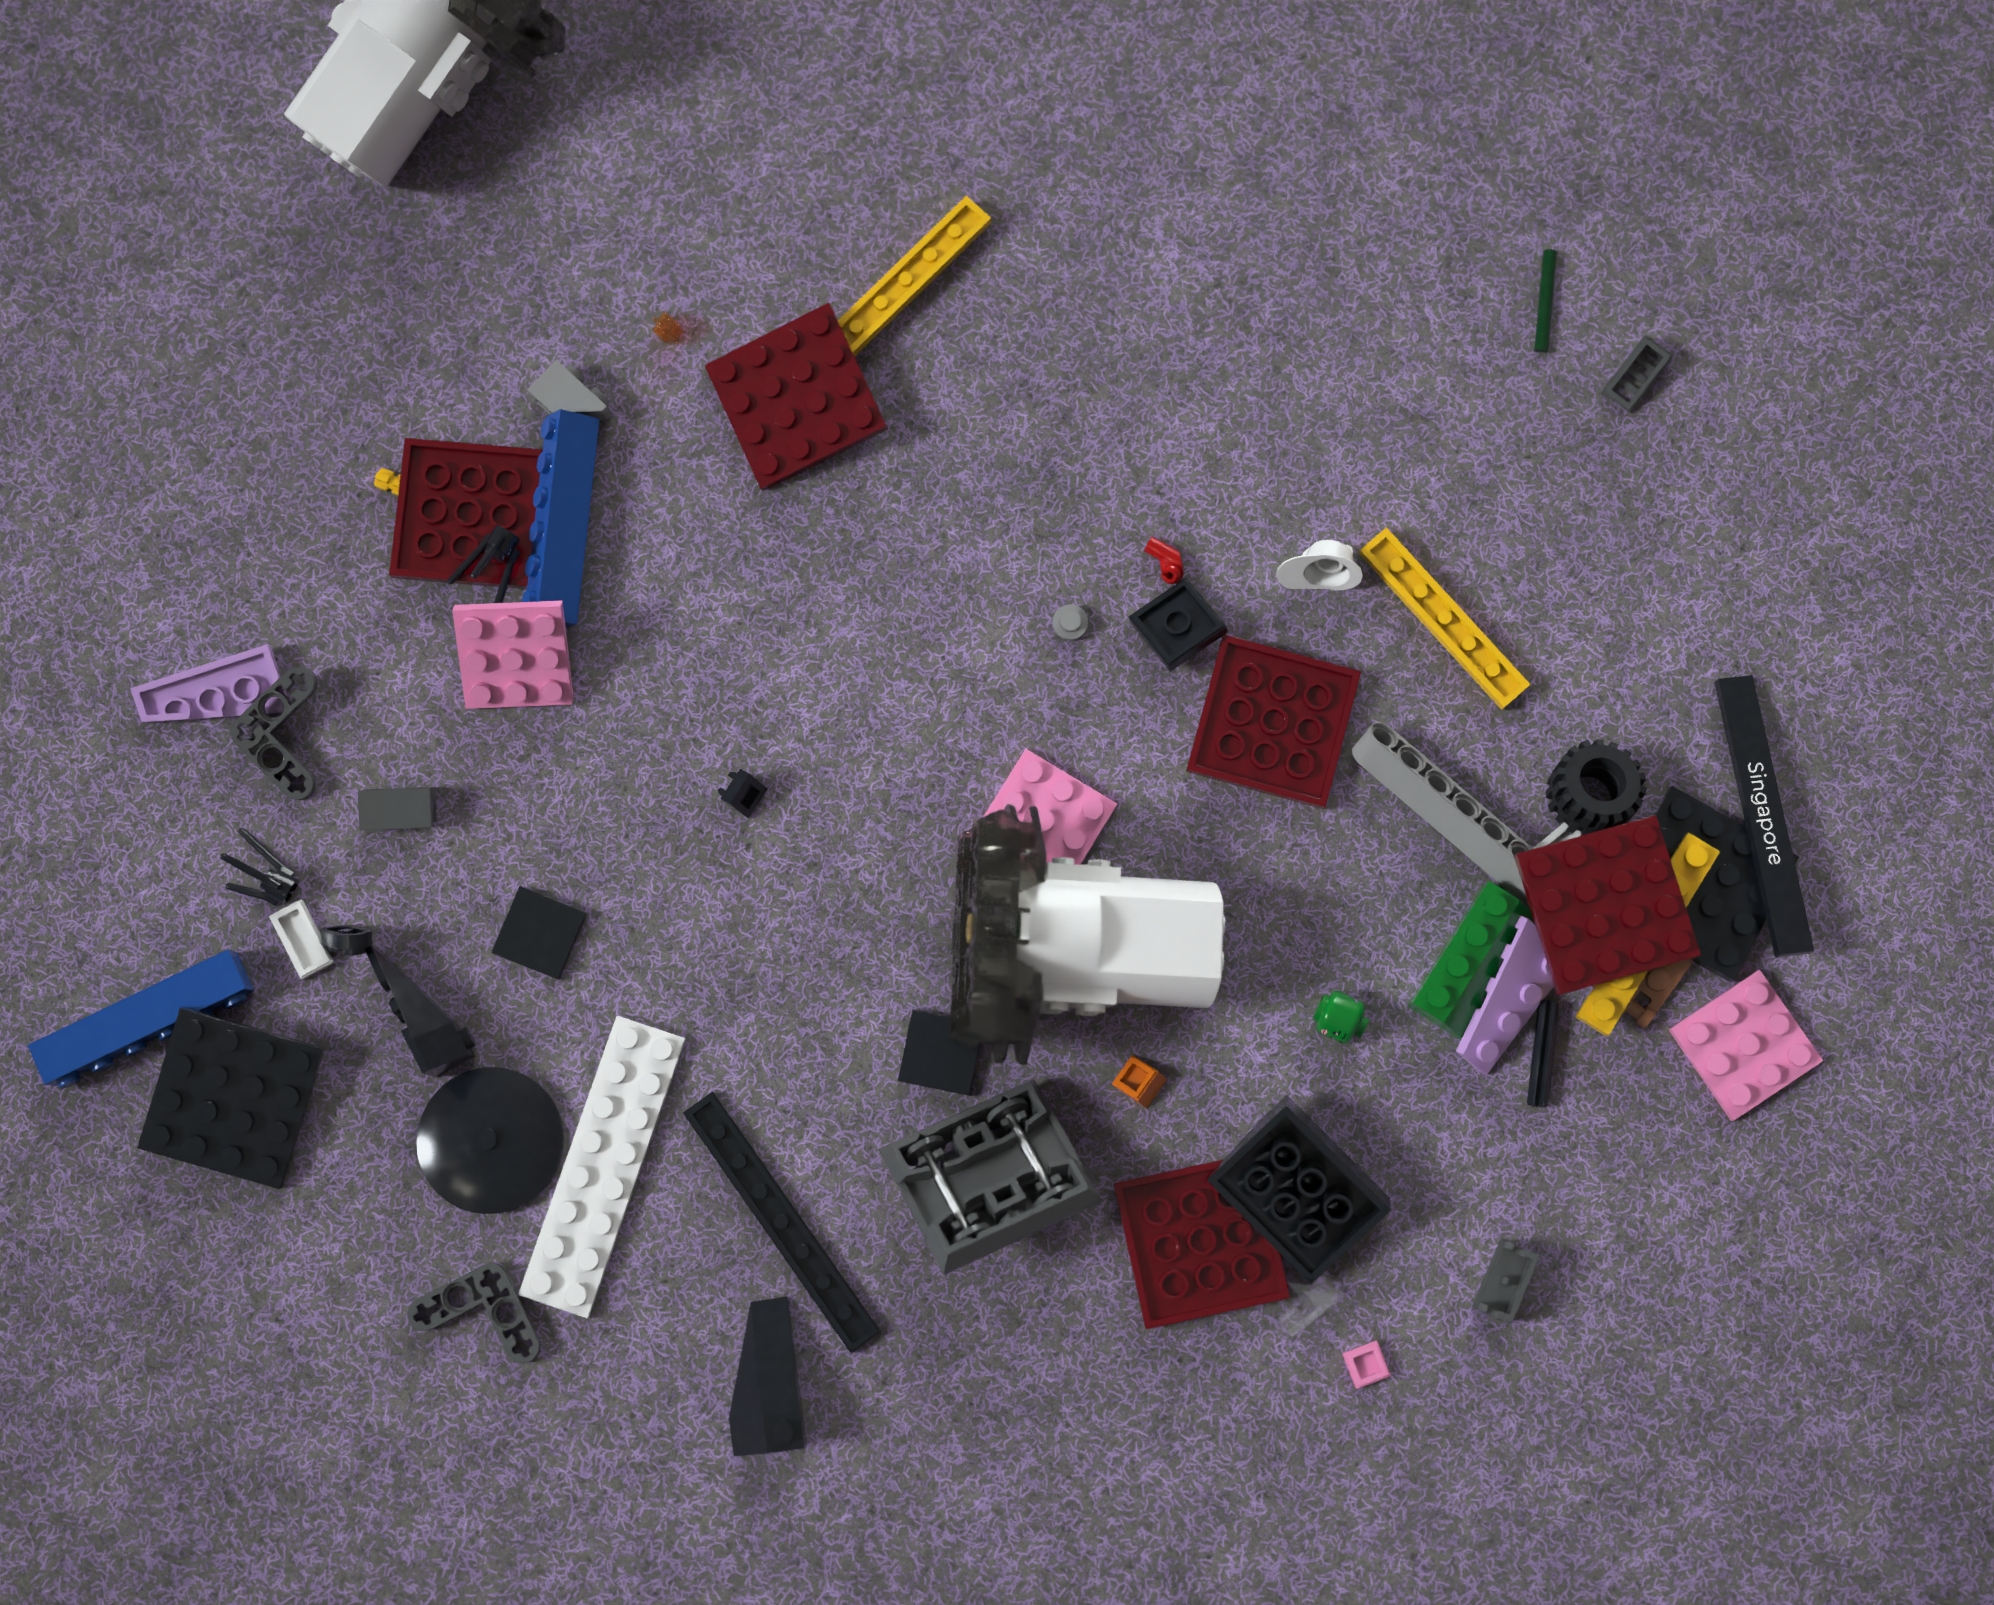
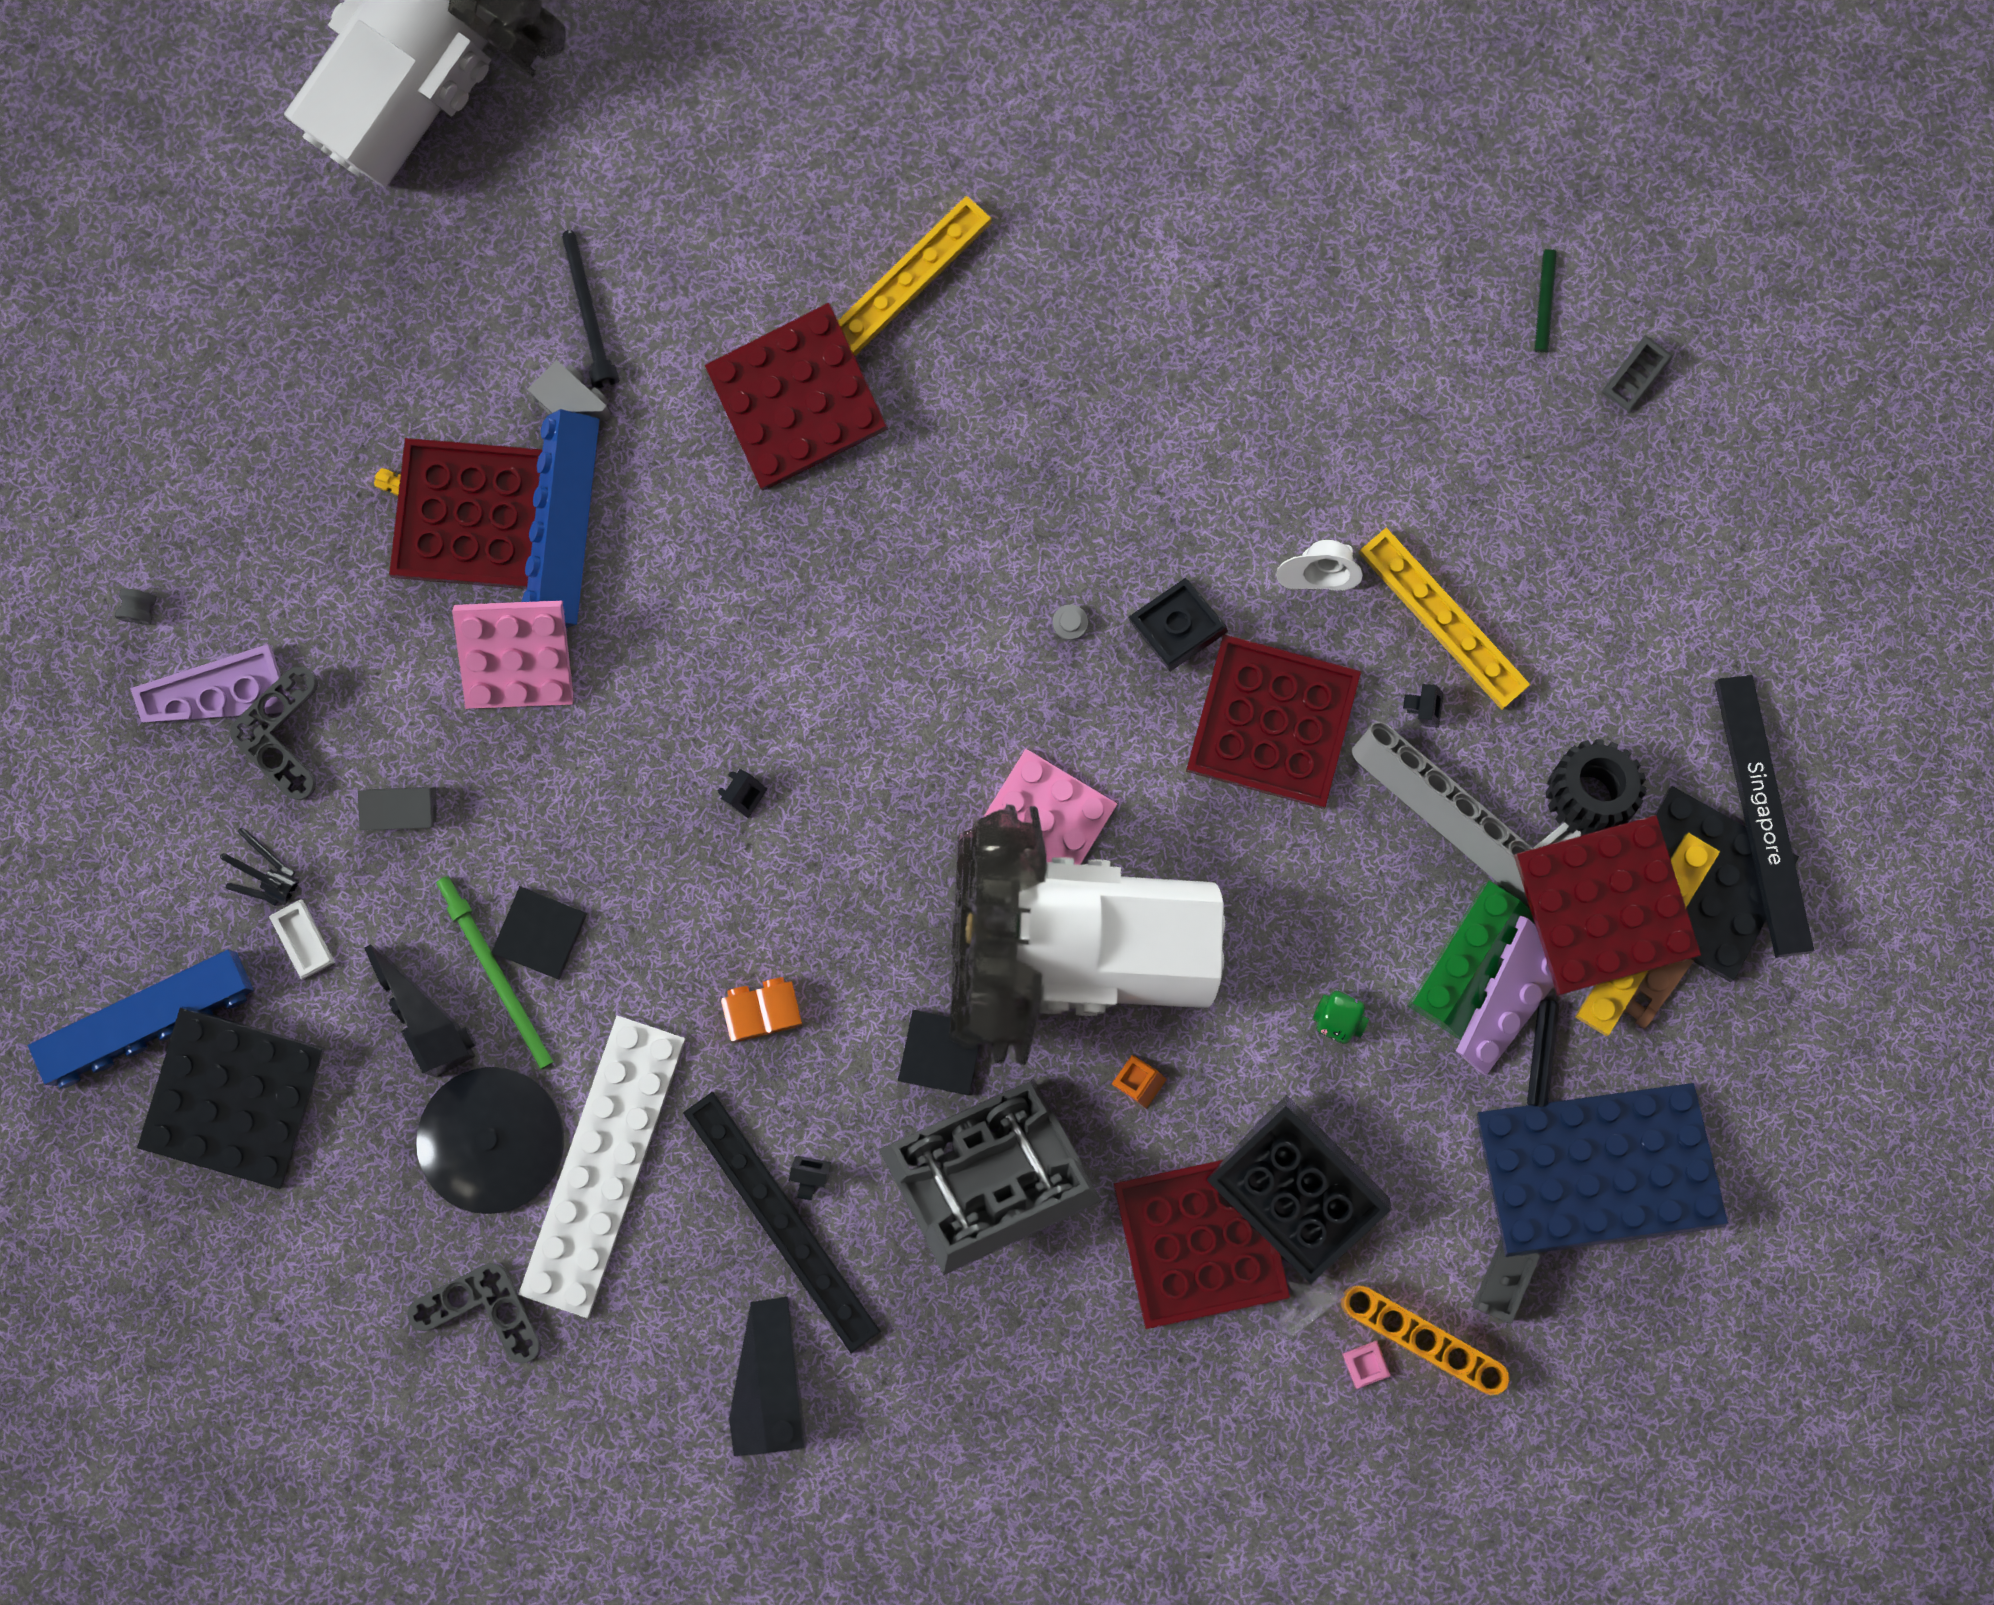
(135, 606): none -> dark grey wheel
(346, 938): black plate -> none
(460, 911): none -> bright green bar
(498, 546): black plant -> none
(601, 367): none -> black piece
(667, 328): clear orange plate -> none
(762, 1010): none -> orange brick
(809, 1174): none -> black tile
(1169, 558): red arm -> none
(1427, 706): none -> black tile
(1441, 1346): none -> light orange beam
(1601, 1170): none -> dark blue plate
(1745, 1045): bright pink plate -> none

